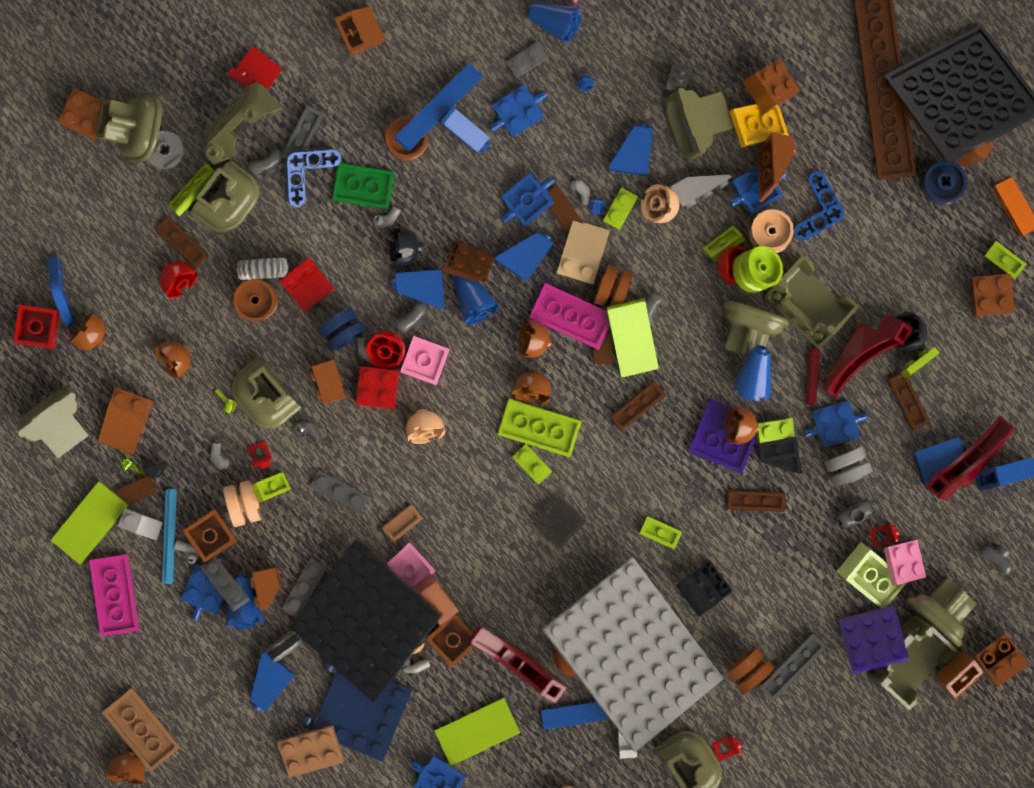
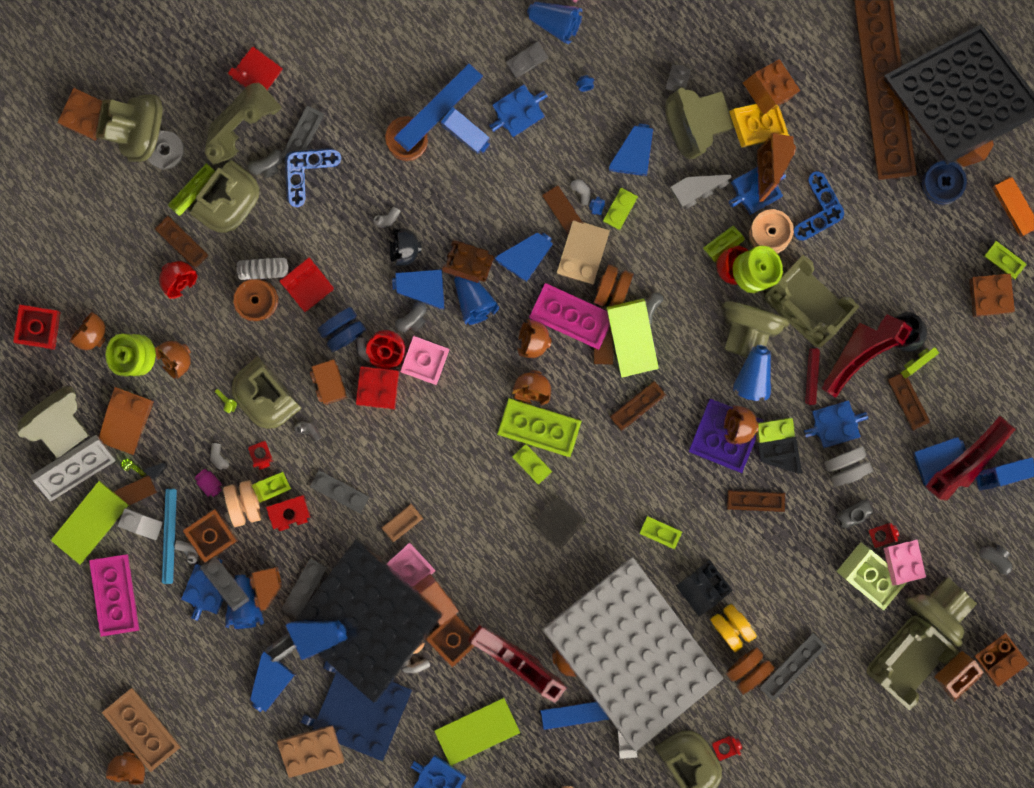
(58, 292): blue beam -> none
(73, 468): none -> light grey plate
(130, 354): none -> lime wheel
(208, 483): none -> magenta brick
(277, 511): none -> red brick
(315, 636): none -> blue slope
(359, 30): dark orange slope -> none
(363, 186): green tile -> none
(424, 425): light nougat cylinder -> none
(528, 199): blue plate -> none
(660, 204): light nougat cylinder -> none
(735, 626): none -> yellow wheel
(873, 639): dark purple plate -> none

